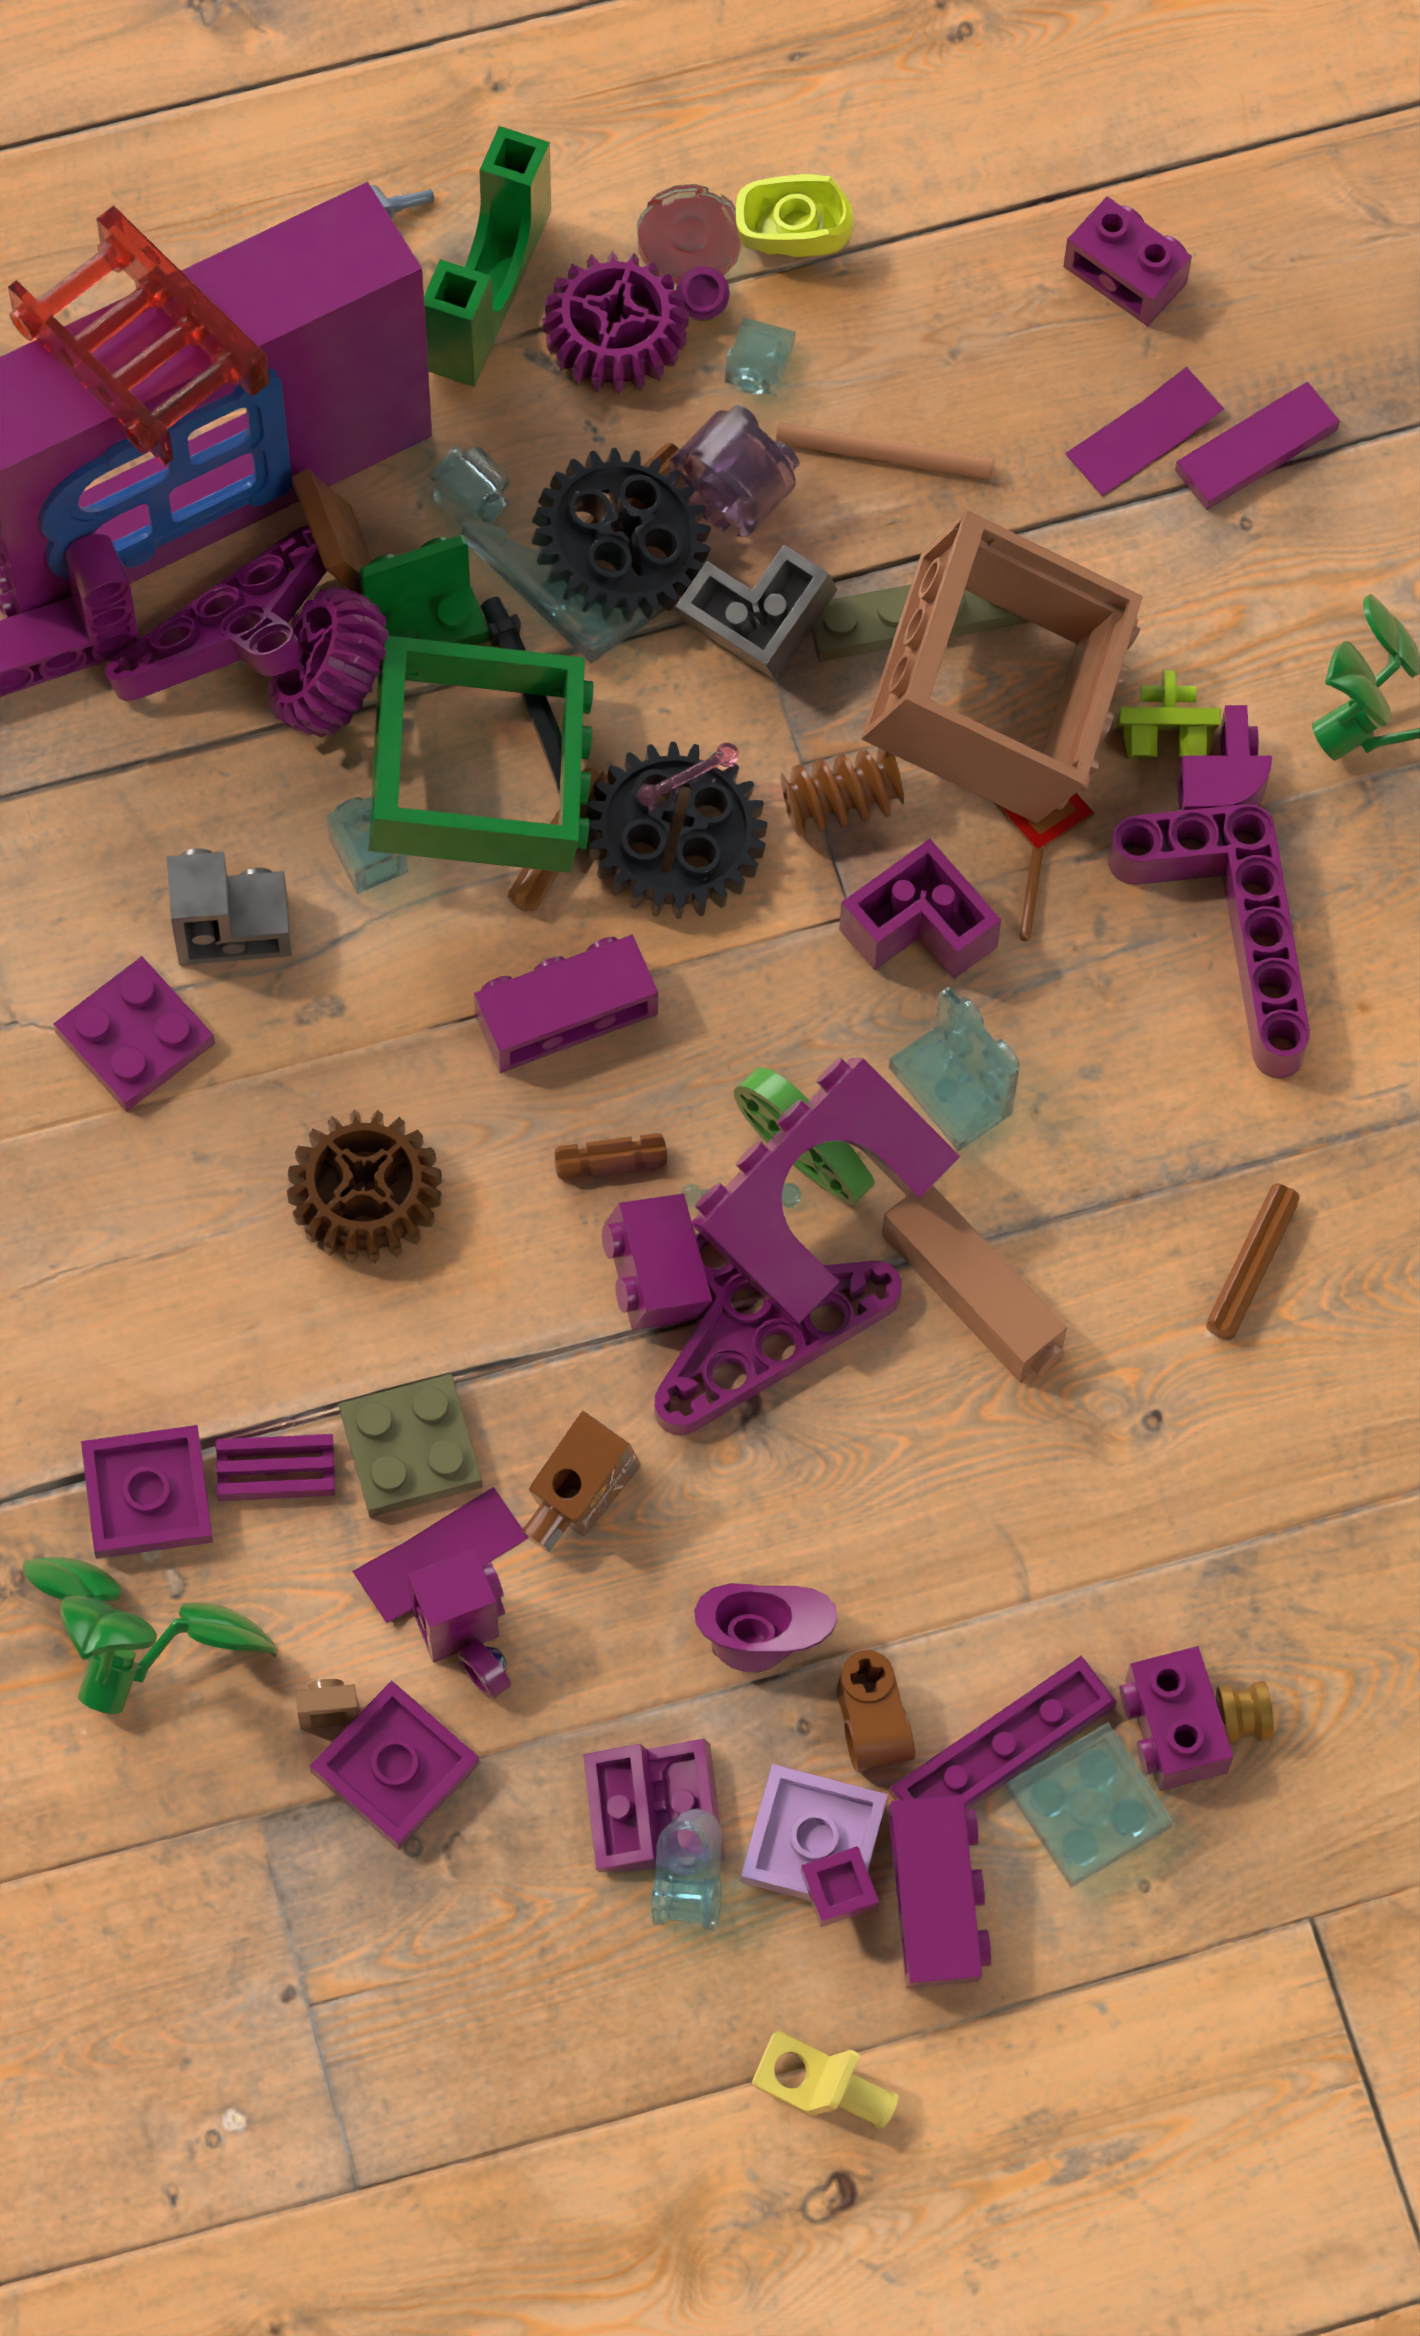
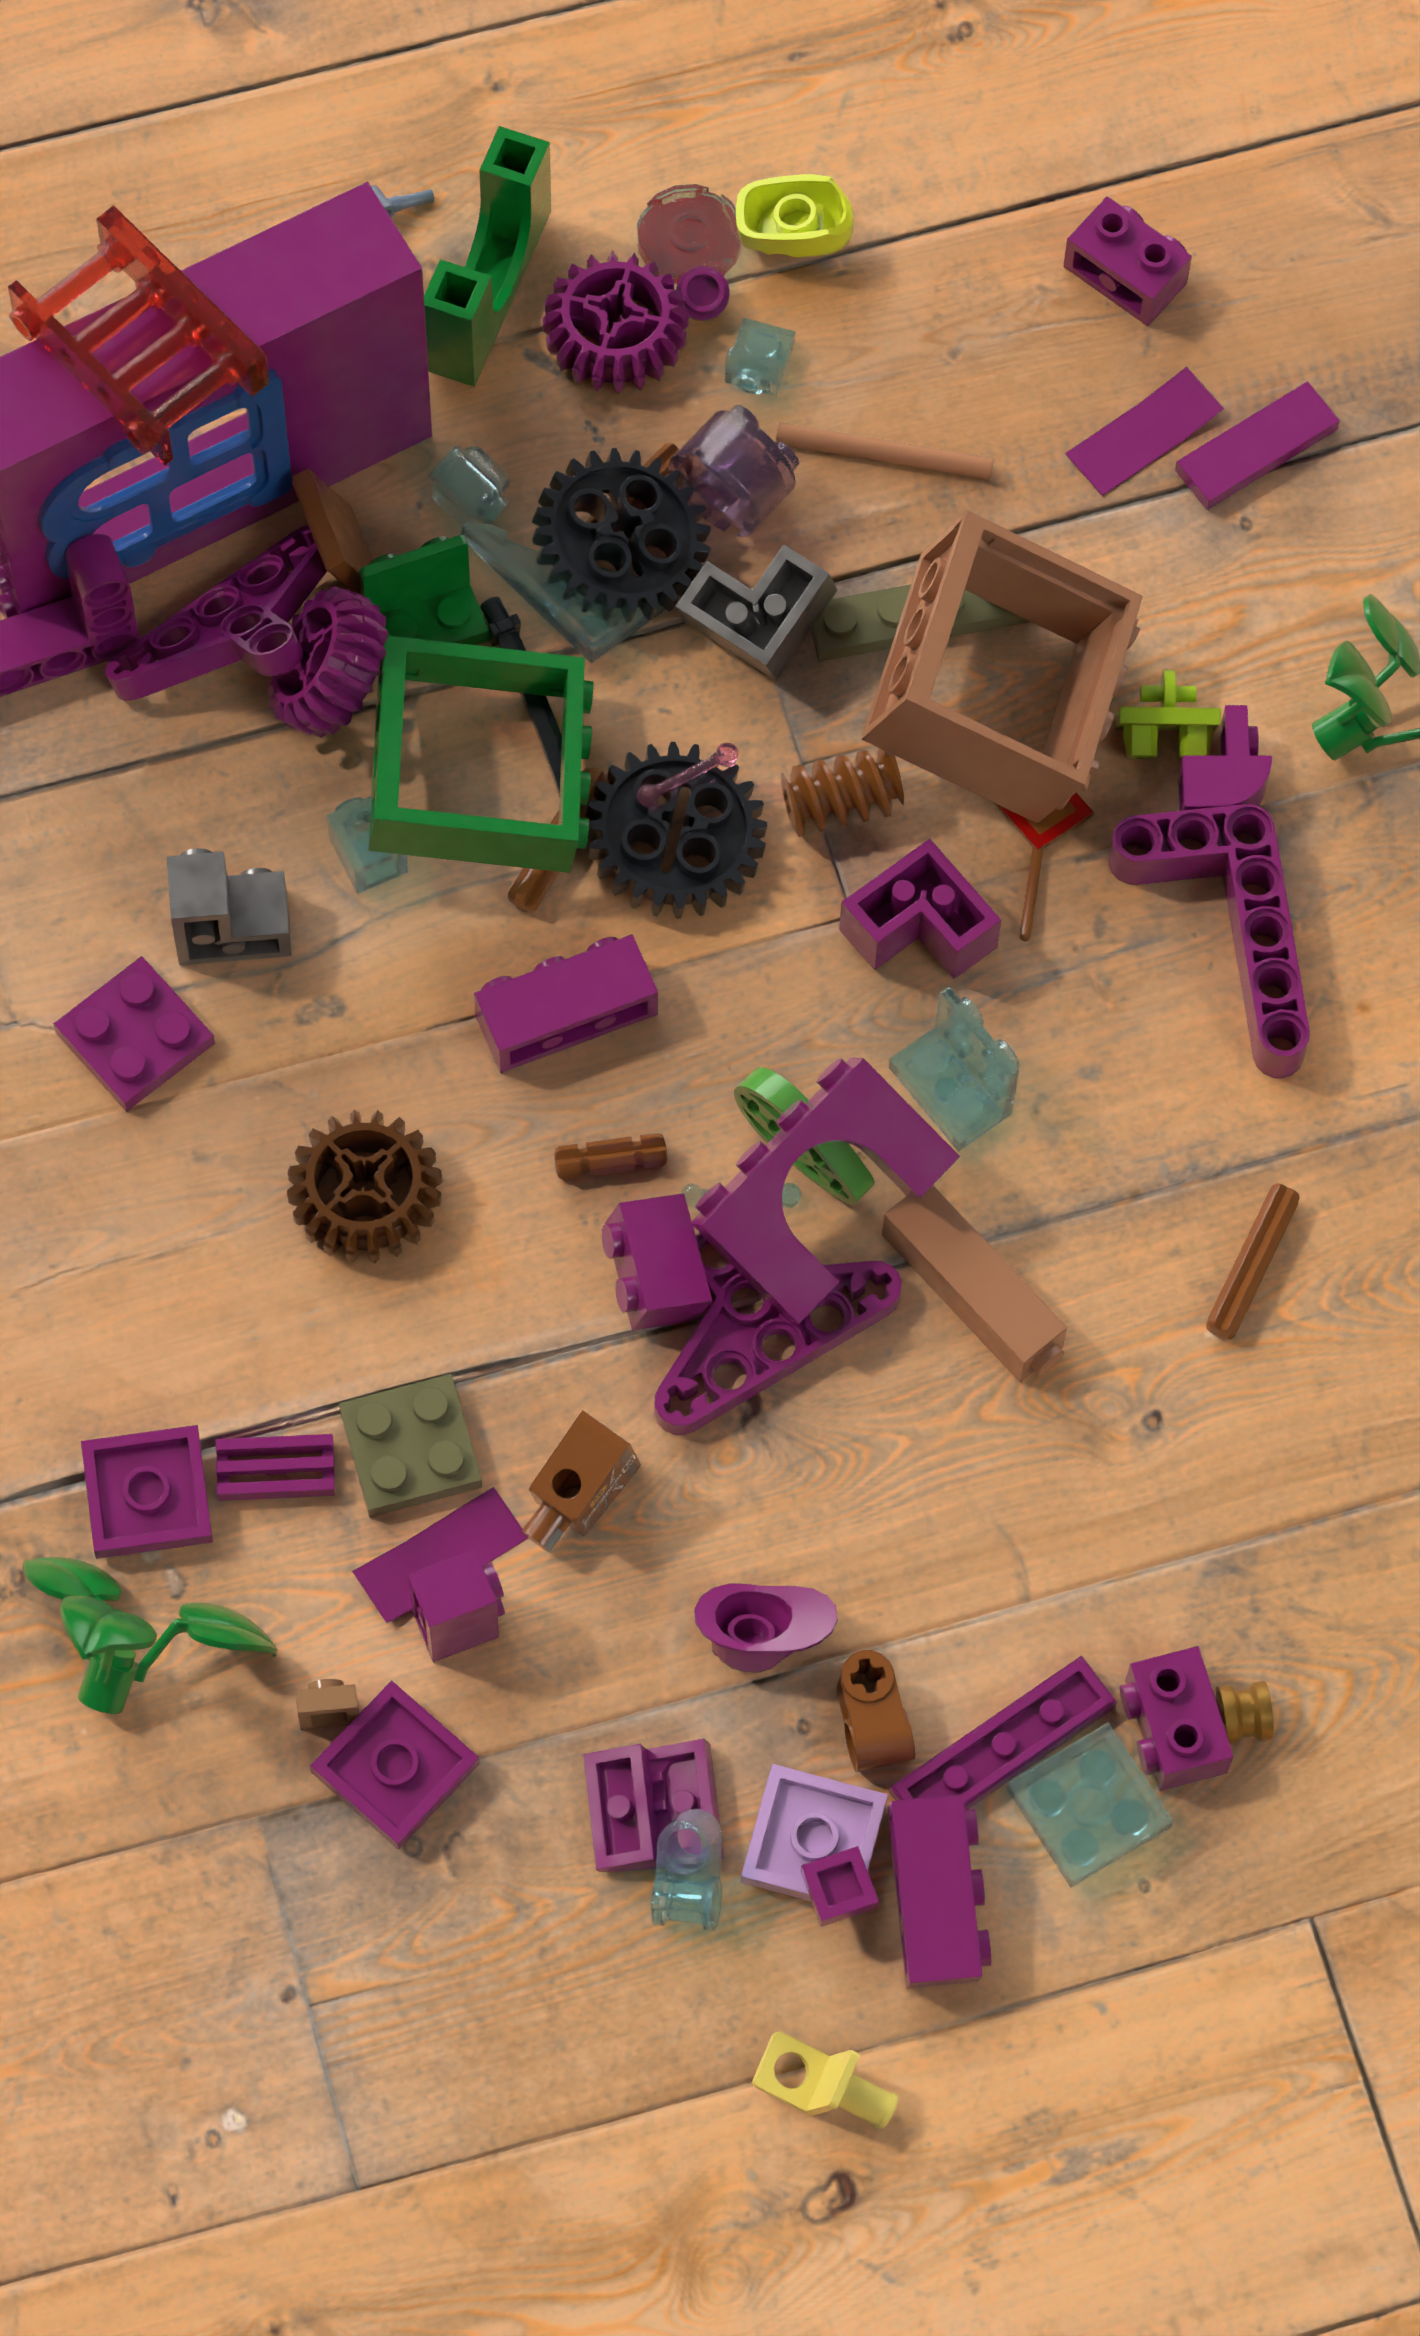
(485, 1668): magenta tile -> none

